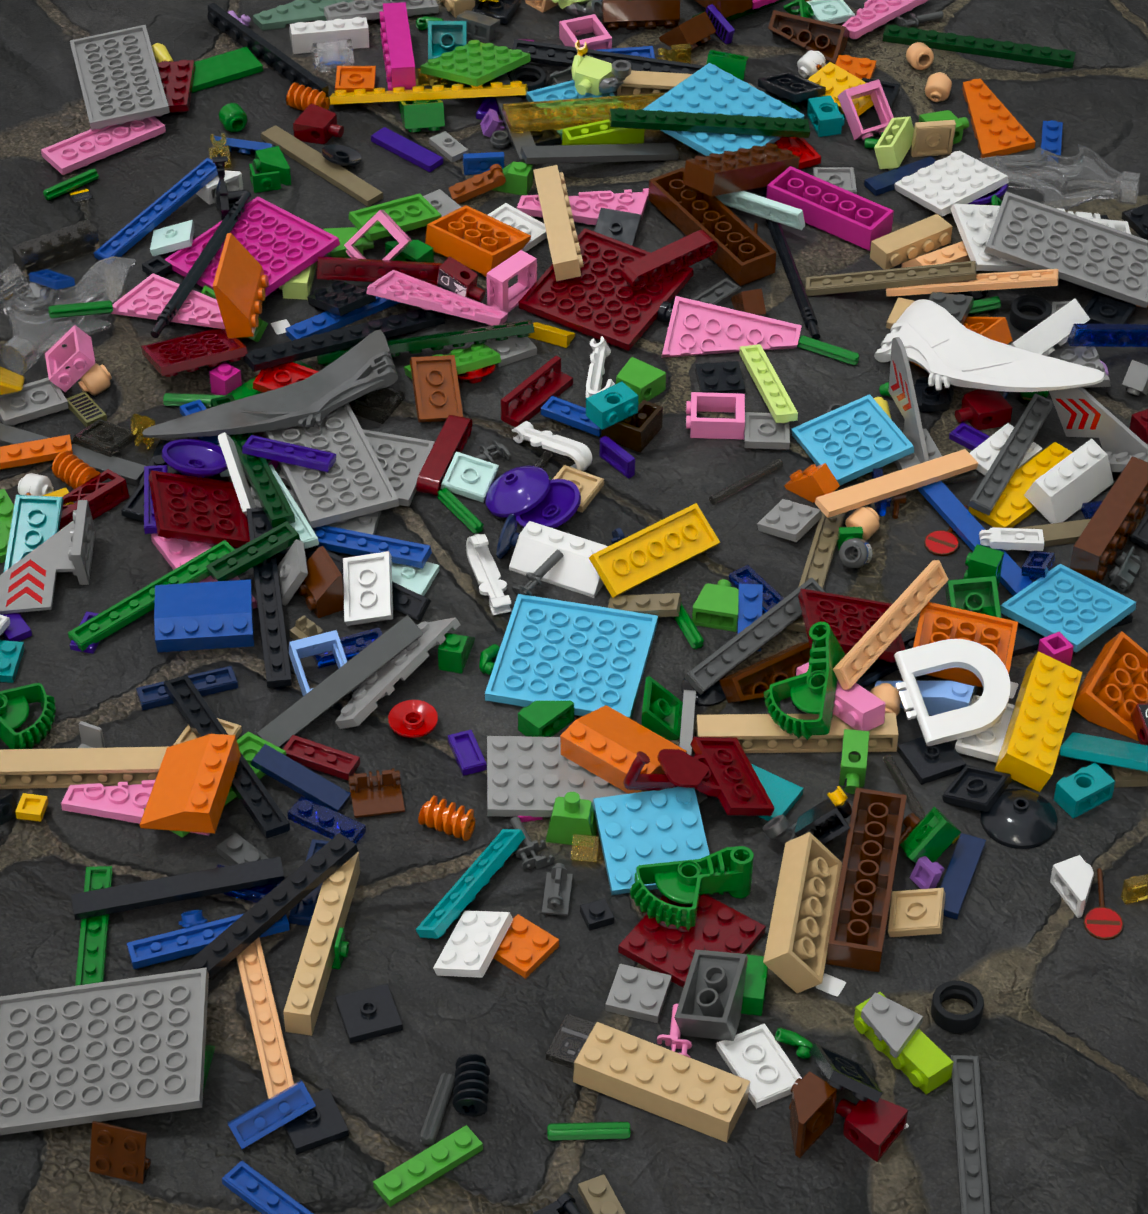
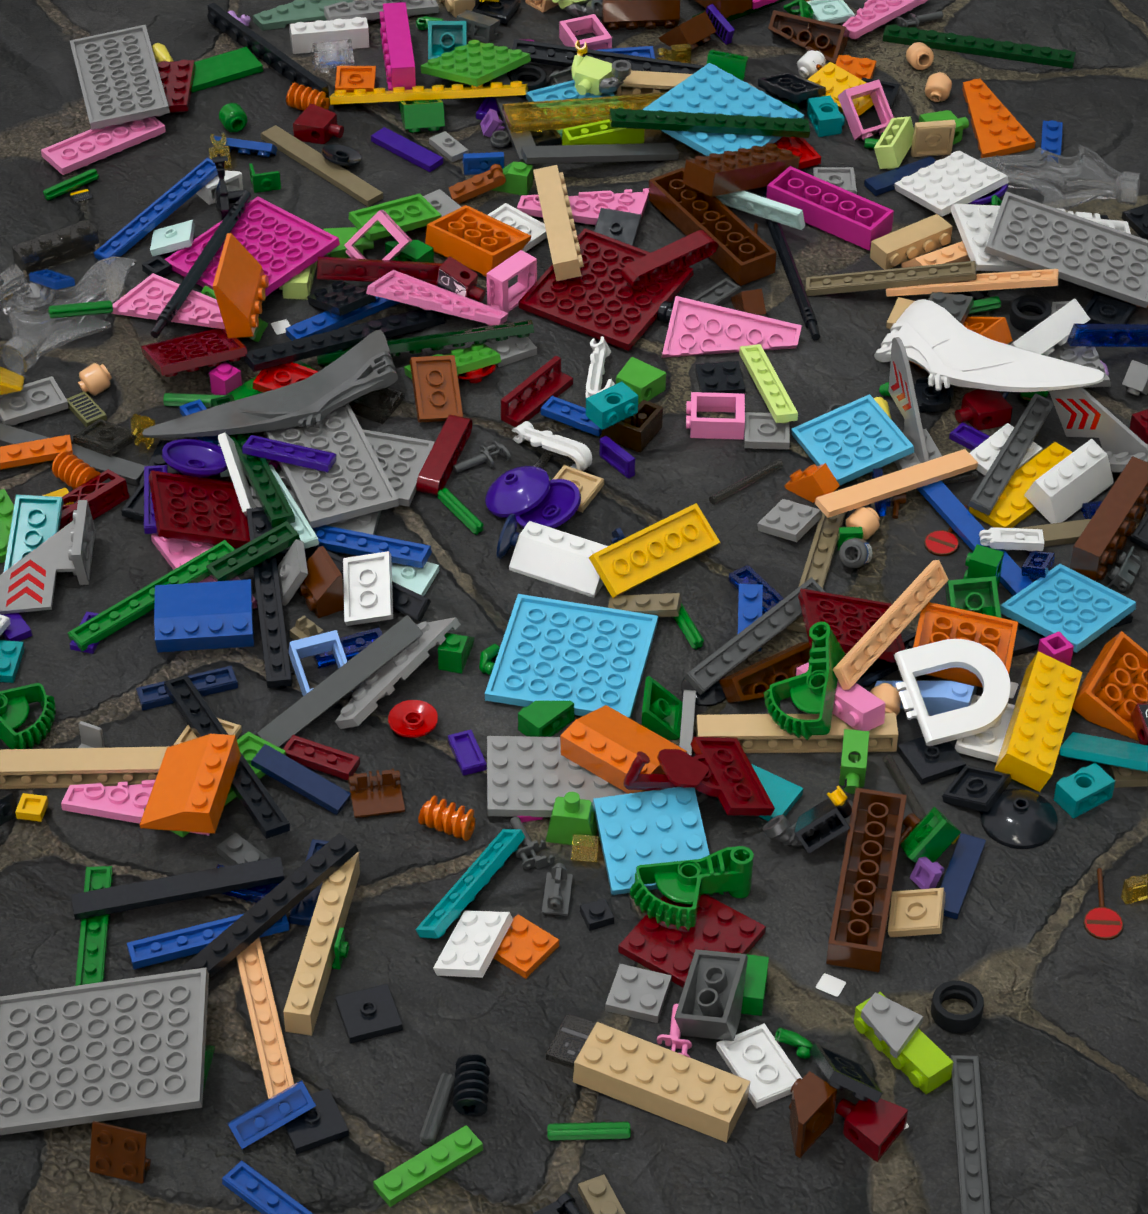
(35, 485): white head -> none
(77, 355): bright pink window -> none
(192, 918): blue plate -> none
(272, 160): green slope -> none
(325, 821): clear blue plate -> none
(427, 80): clear yellow plate -> none
(469, 476): light aqua plate -> none
(487, 574): white piece -> none
(538, 574): dark grey piece -> none
(552, 335): yellow slope -> none
(717, 606): bright green torso -> none
(803, 913): tan brick -> none
(828, 350): green axle -> none
(1073, 882): white slope -> none

